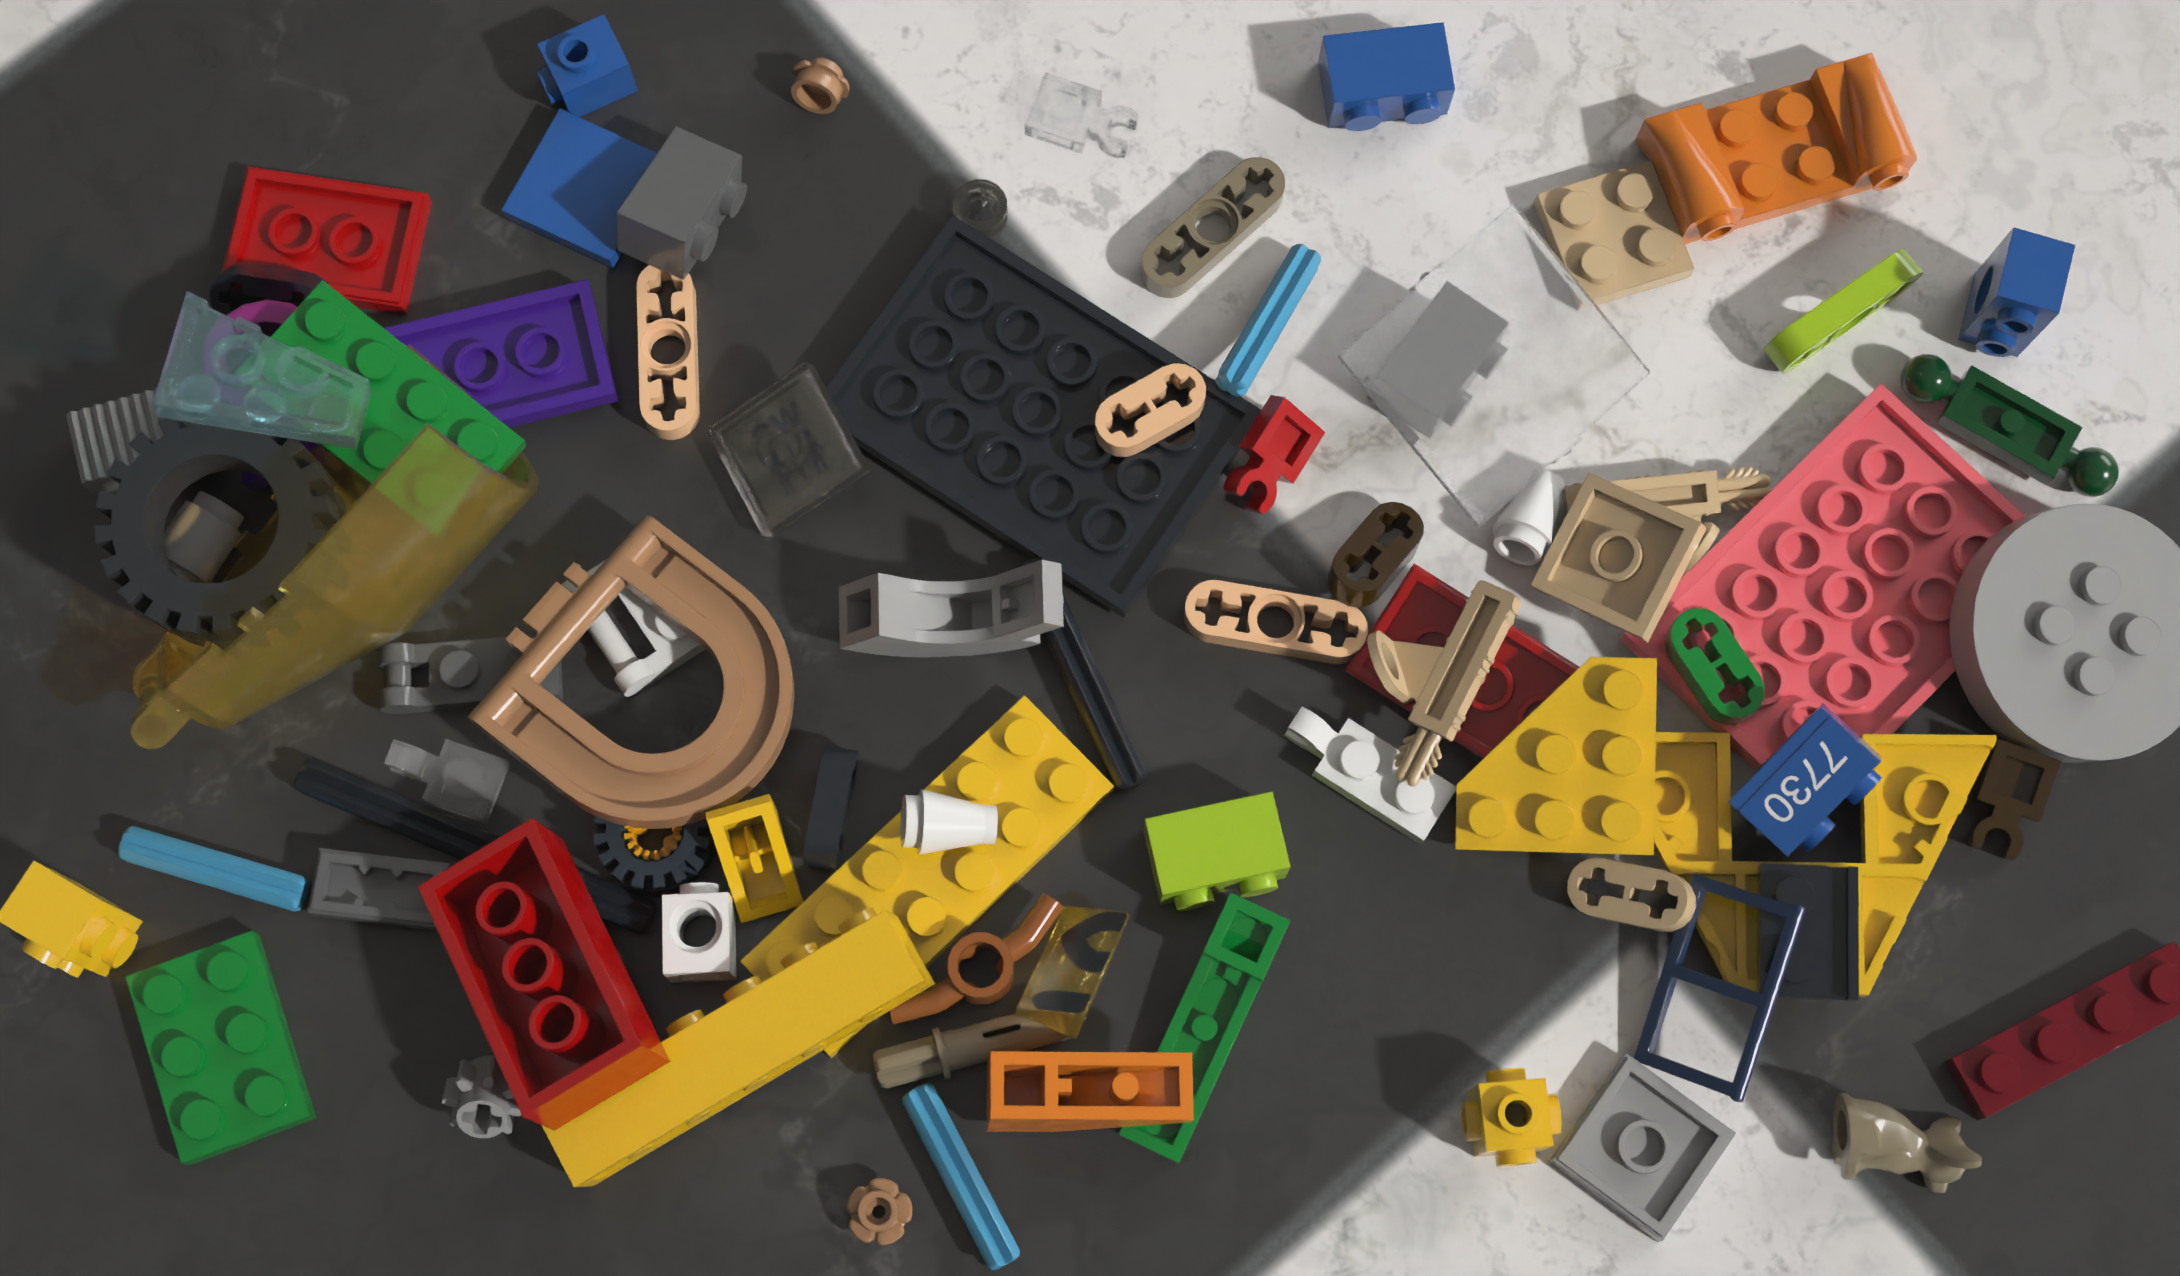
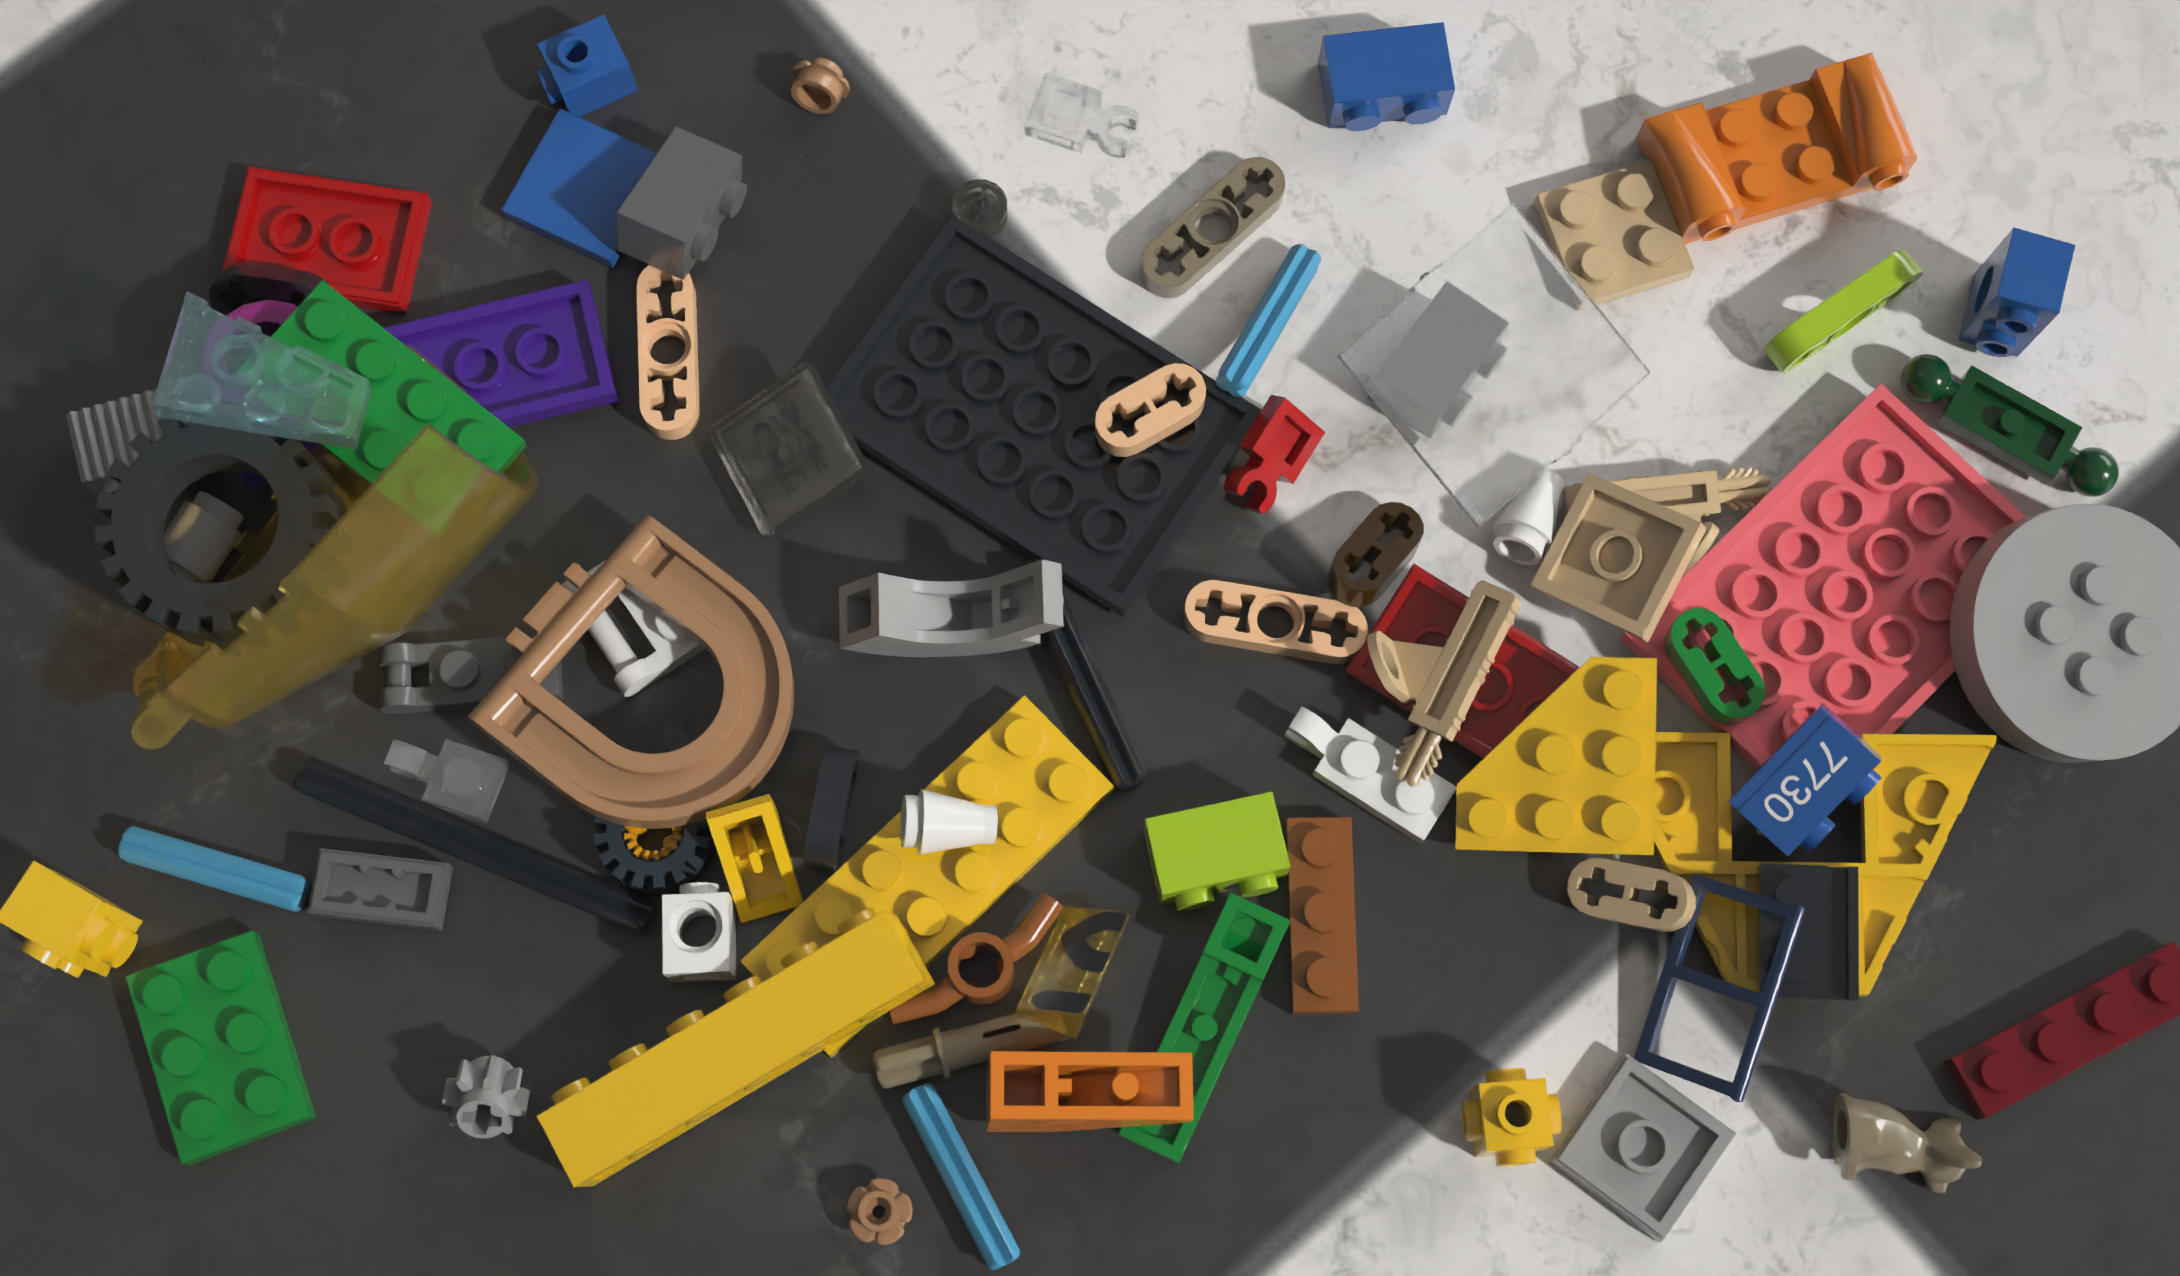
(543, 975): red brick -> none
(1321, 916): none -> dark orange plate
(2015, 787): dark brown plate -> none

